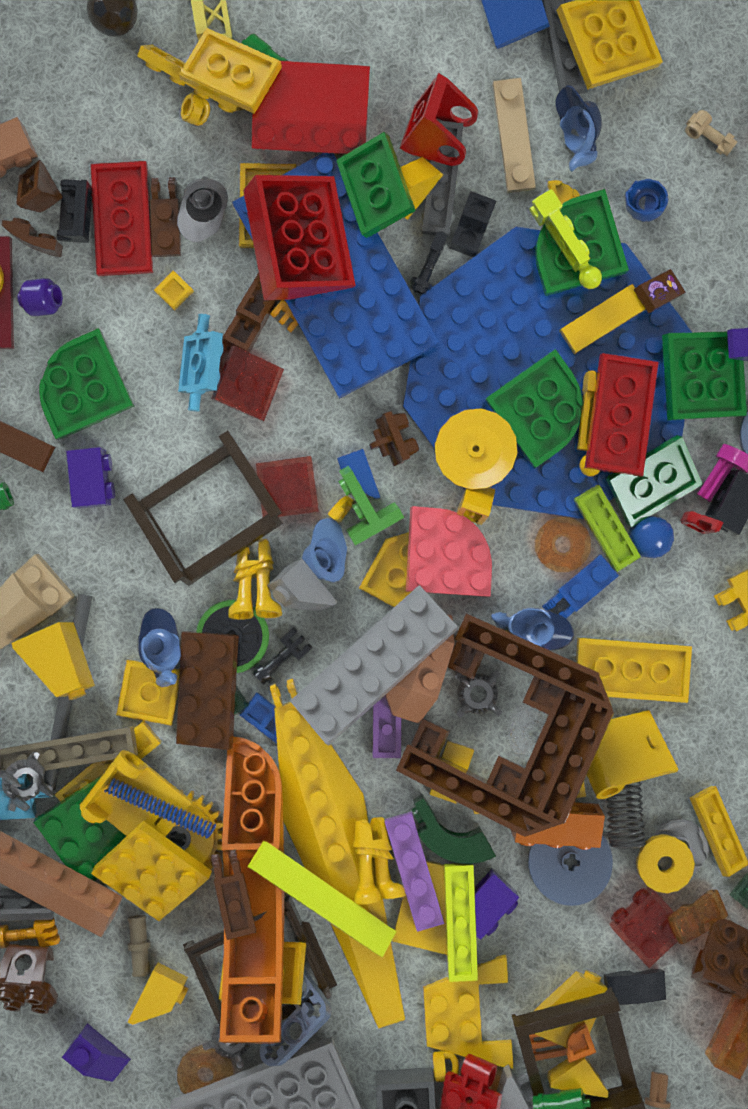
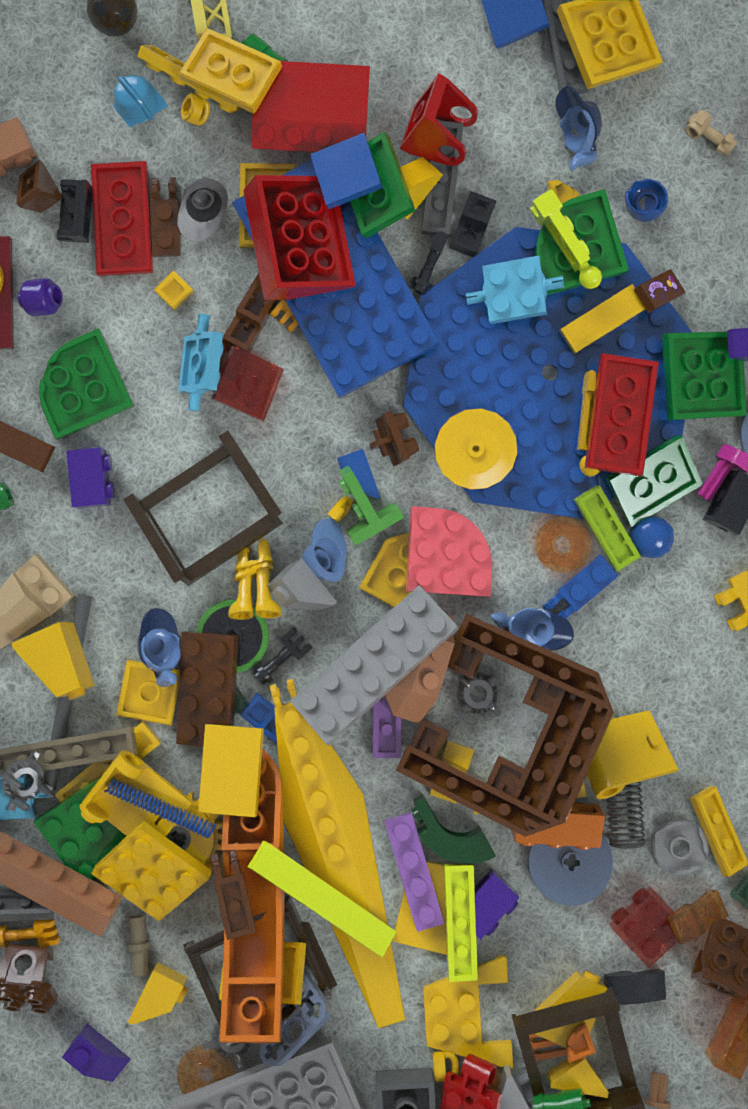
(26, 234): reddish brown slope -> none
(137, 100): none -> dark azure piece
(231, 770): none -> yellow tile
(290, 485): clear red plate -> none
(346, 171): none -> blue tile
(373, 841): yellow piece -> none
(476, 504): yellow slope -> none
(514, 135): tan plate -> none
(515, 290): none -> medium azure plate
(541, 407): green plate -> none
(638, 668): yellow plate -> none
(665, 880): yellow tile -> none
(701, 522): red tile -> none

